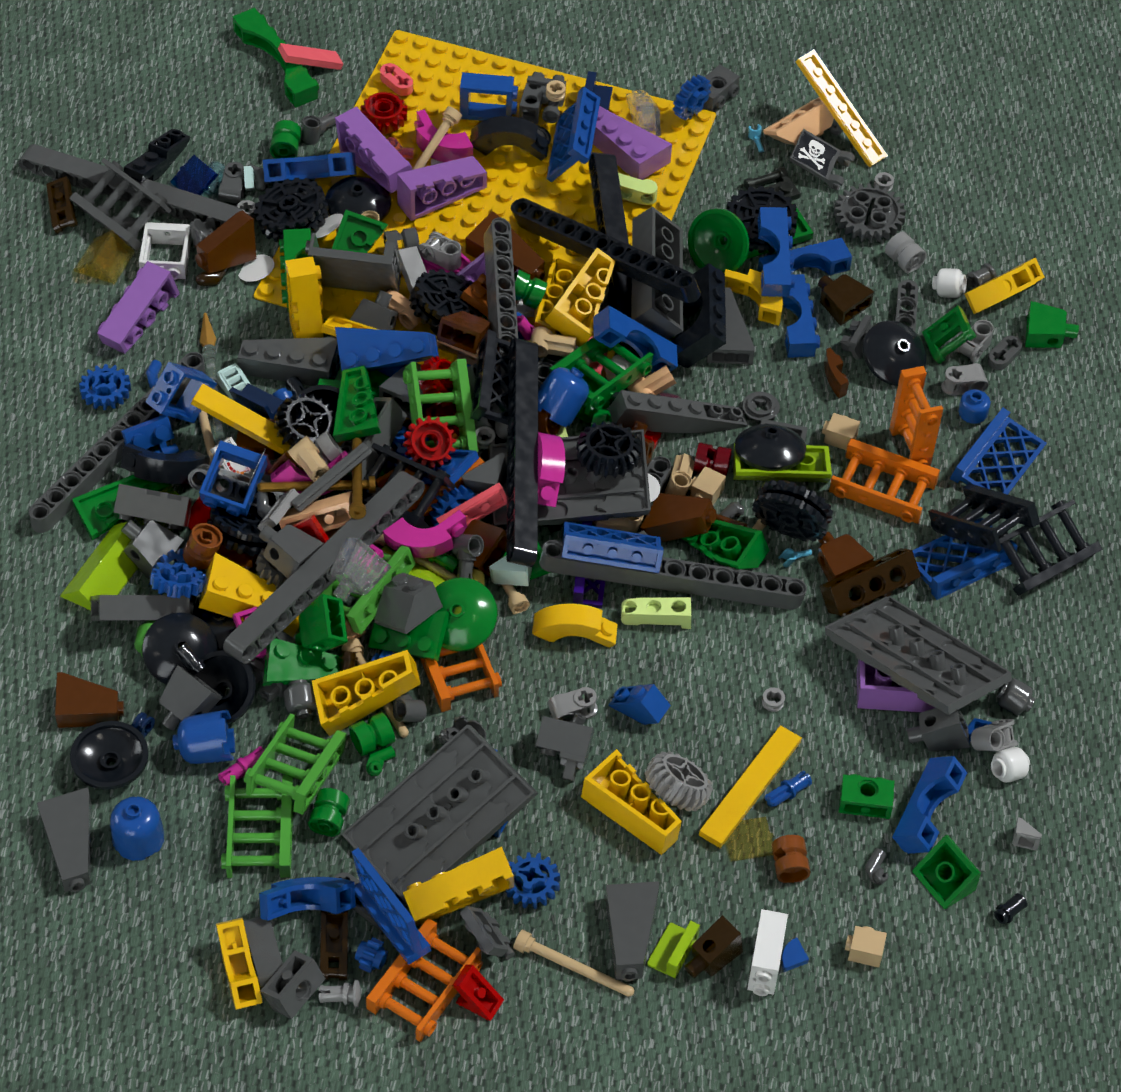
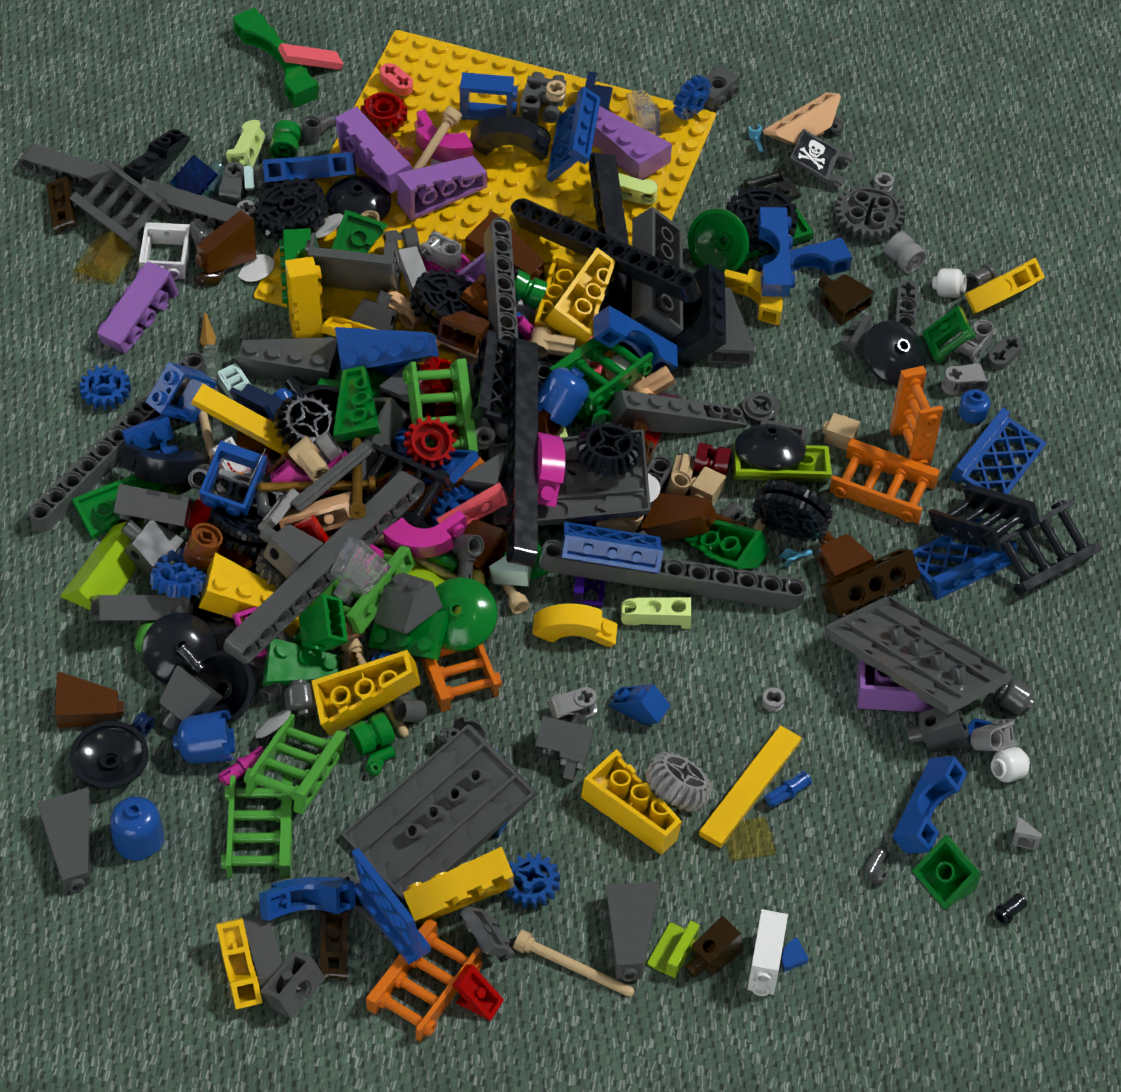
(152, 372): blue arm -> none
(248, 144): none -> yellowish green leg
(273, 723): none -> white sticker
(328, 812): green wheel -> none
(345, 993): light grey pin -> none
(371, 955): blue gear -> none
(790, 858): dark orange wheel -> none
(800, 336): blue arch -> none
(833, 368): reddish brown slope -> none
(841, 108): tile -> none
(866, 946): tan brick -> none
(877, 805): green brick -> none
(1047, 326): green torso -> none

